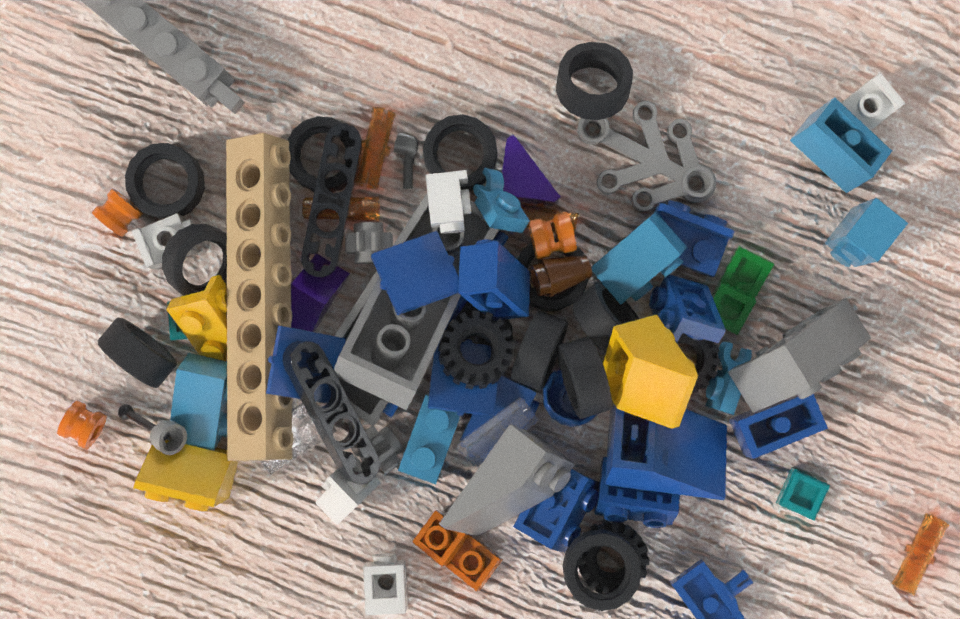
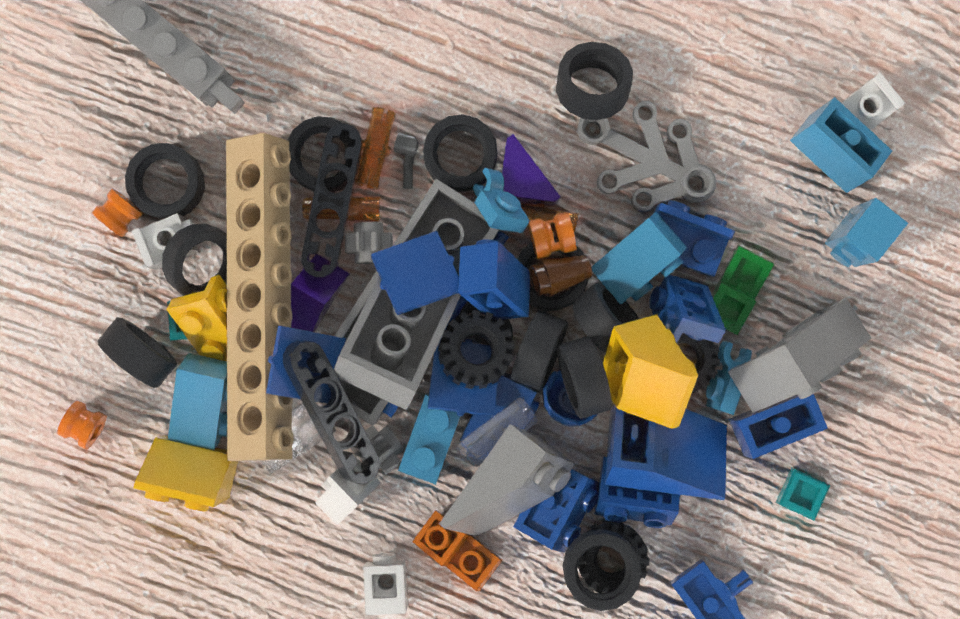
(159, 432): light grey hinge -> none
(448, 201): white brick -> none
(920, 554): clear orange pin -> none

